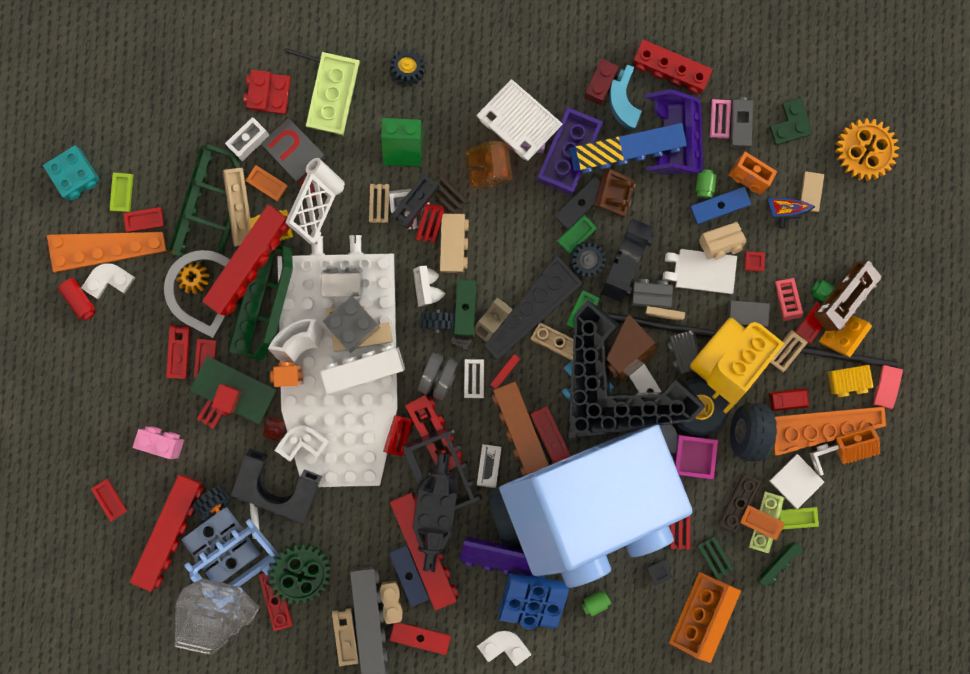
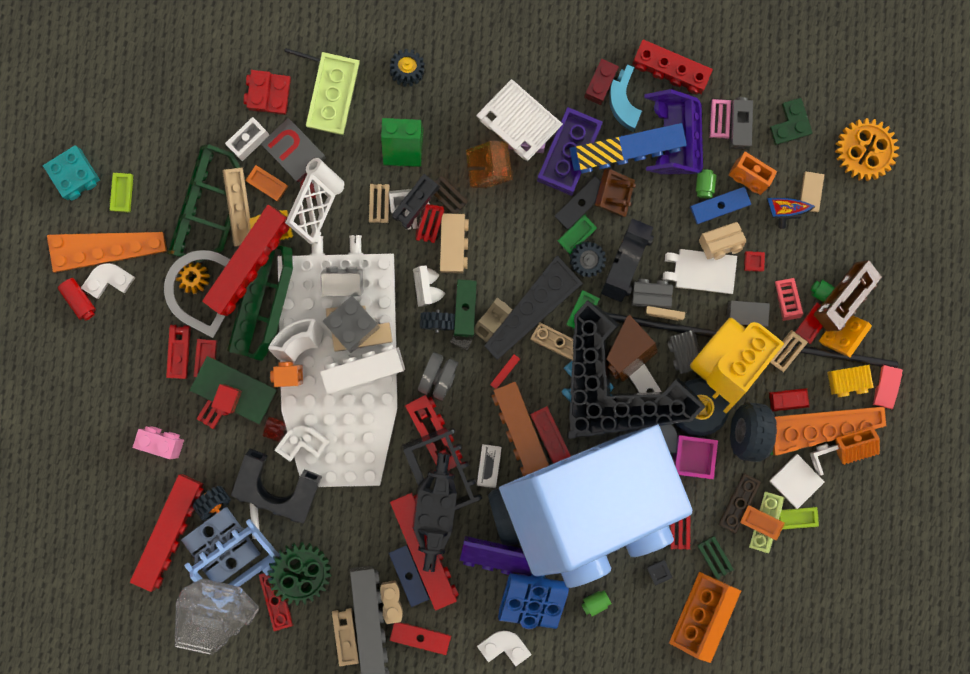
(108, 500): red tile -> none
(144, 219): red tile -> none
(395, 435): red tile -> none
(474, 395): white tile -> none
(781, 563): dark green plate -> none

